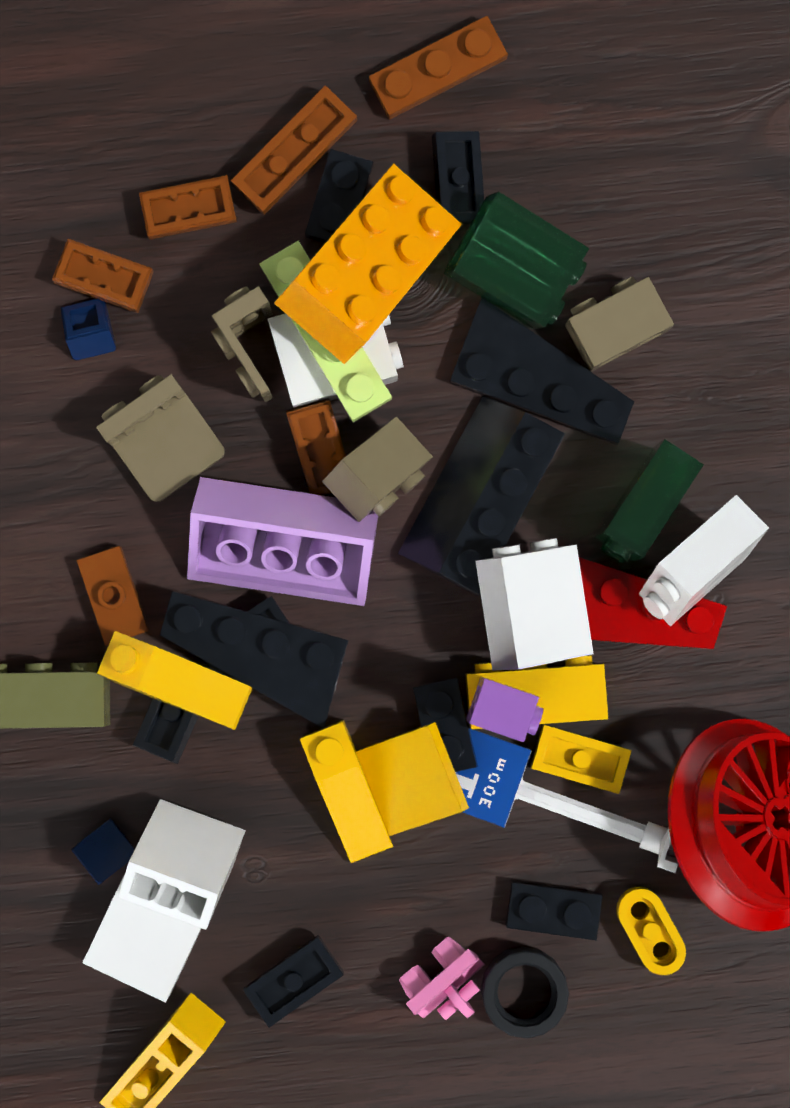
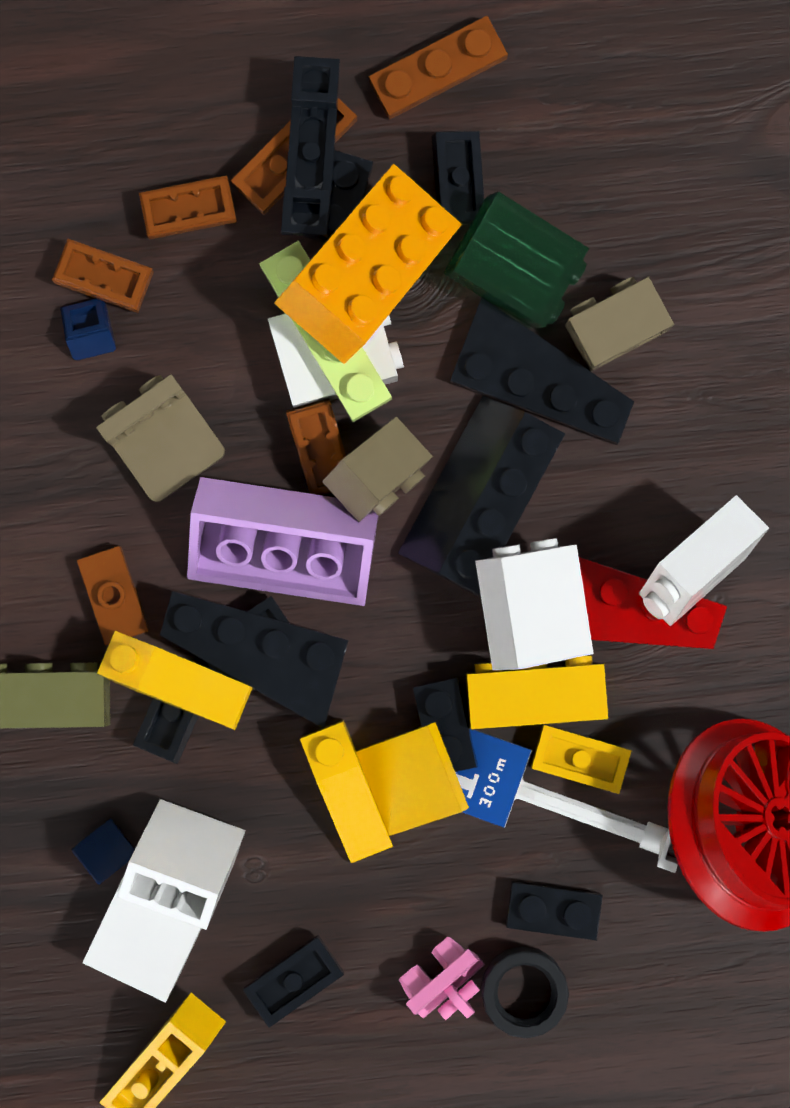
(242, 313): dark tan bracket -> none
(311, 147): none -> black slope
(504, 710): medium lavender brick -> none
(648, 502): clear green brick -> none
(650, 929): yellow plate -> none

